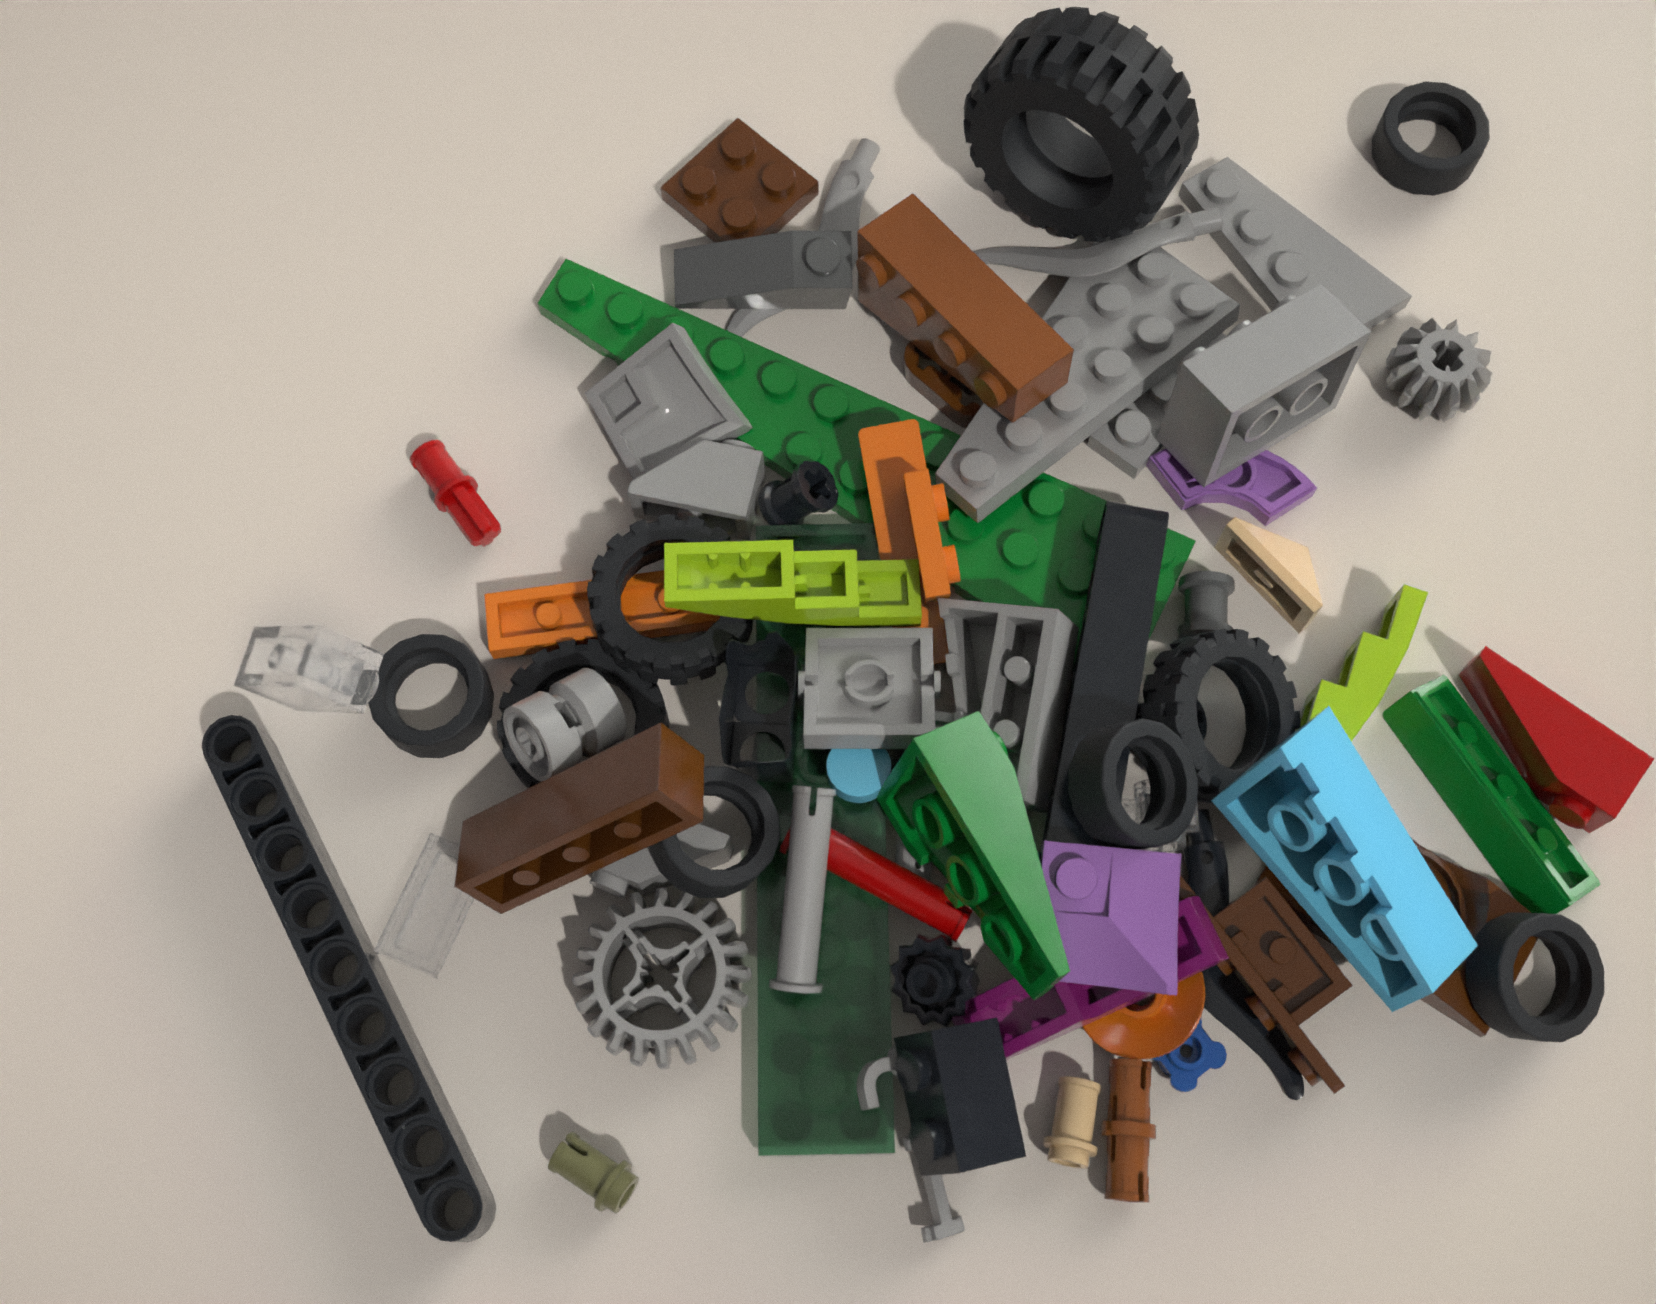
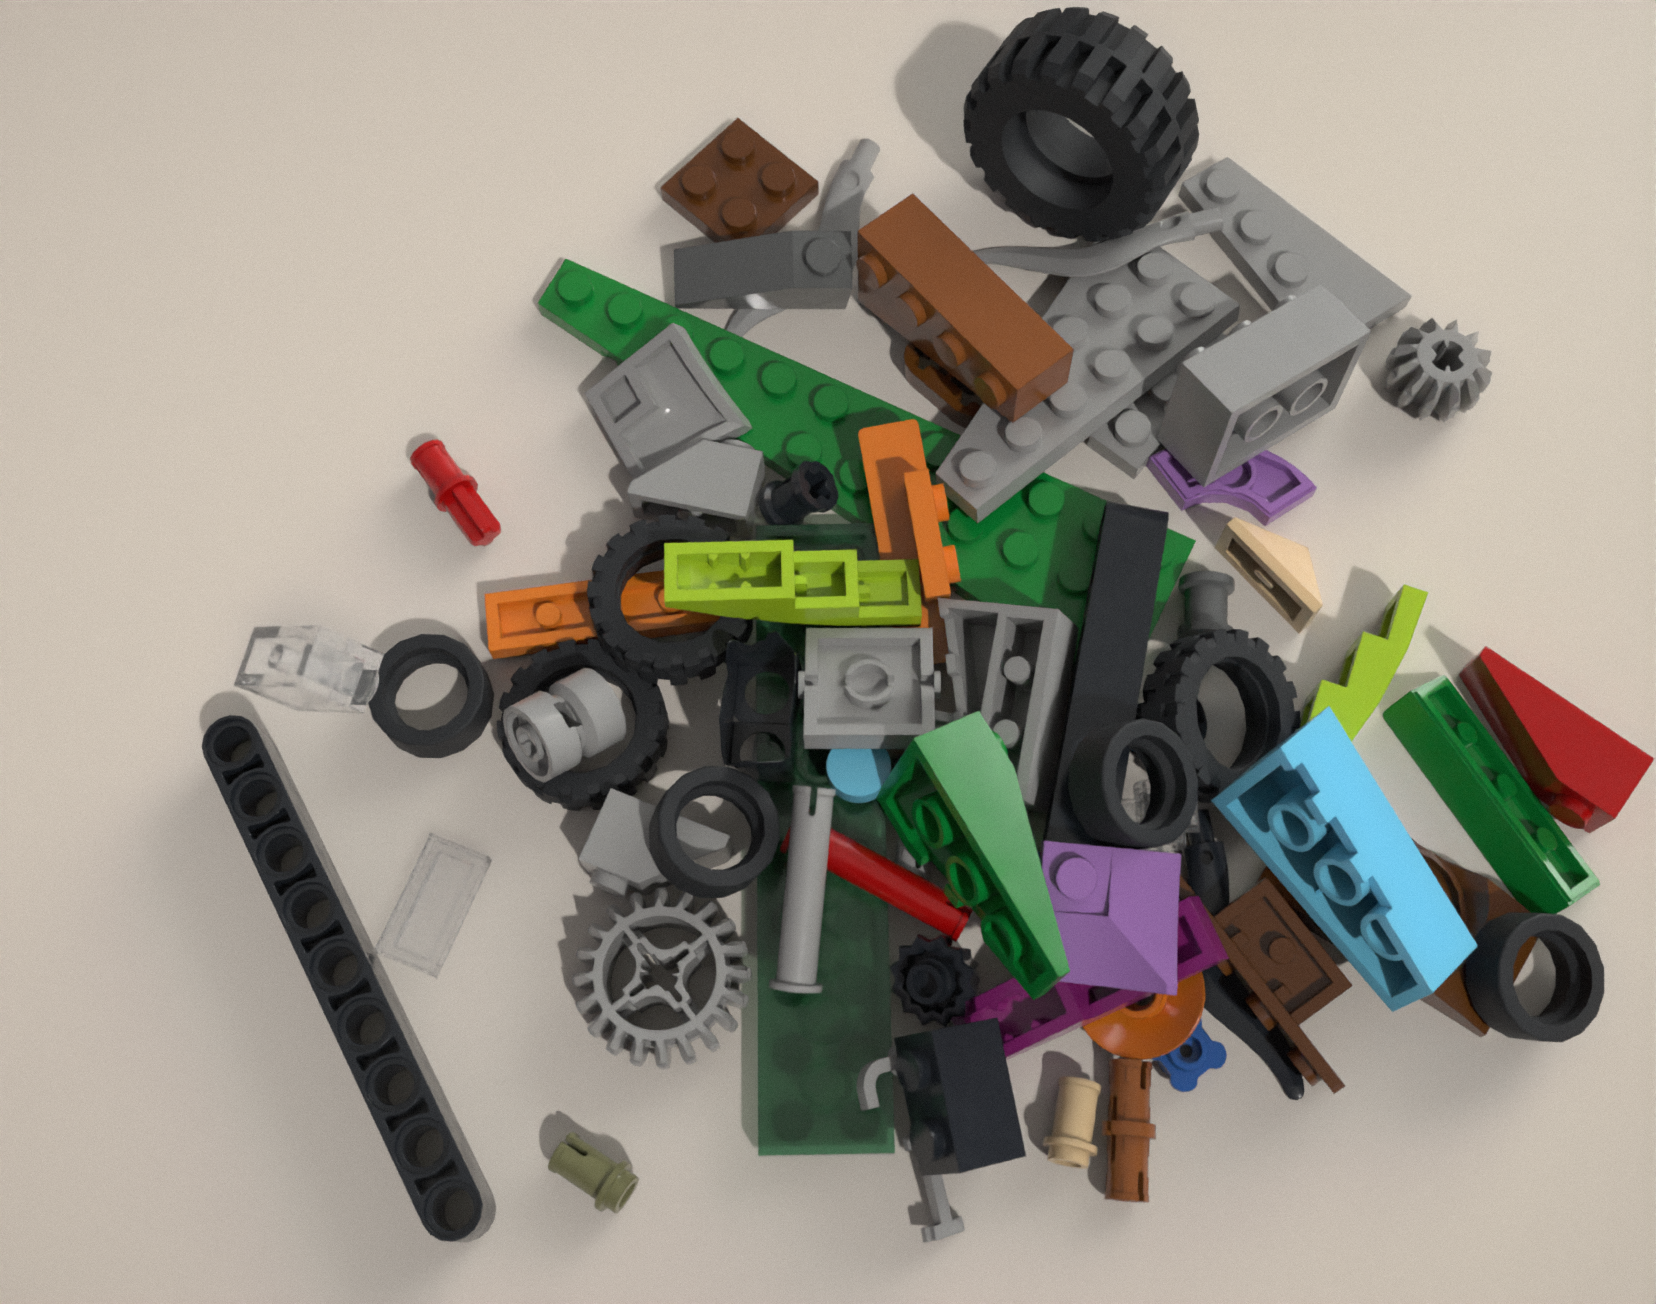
(582, 819): reddish brown brick -> none
(1441, 105): black tyre -> none

